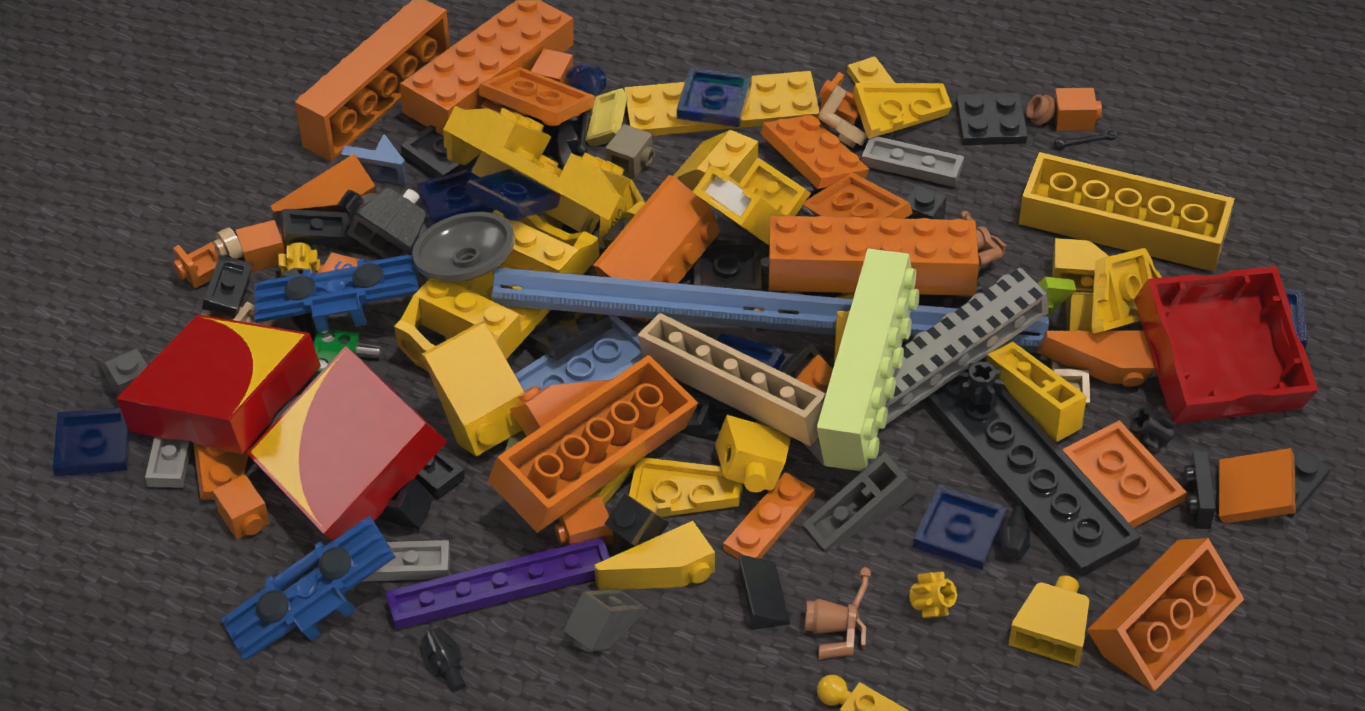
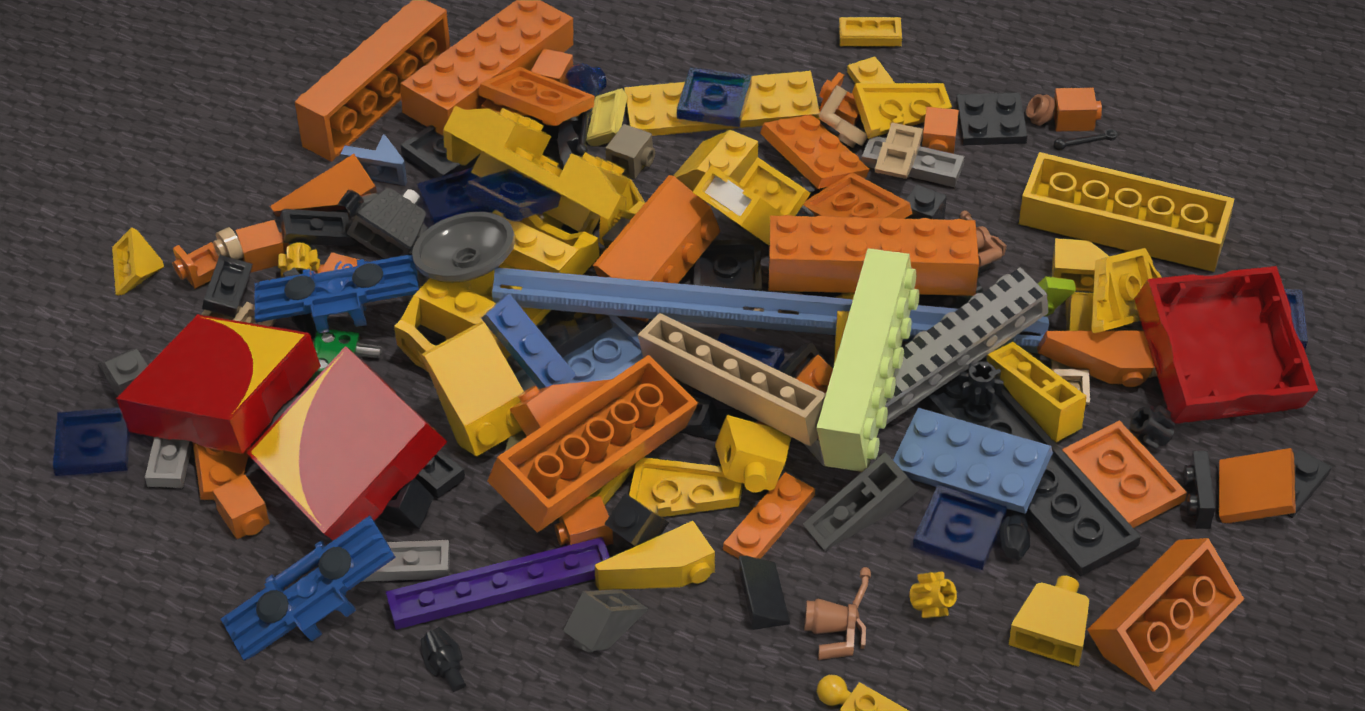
(133, 261): none -> yellow slope
(527, 344): none -> blue plate
(870, 31): none -> yellow plate
(899, 150): none -> tan slope
(940, 129): none -> orange brick
(972, 459): none -> medium blue plate

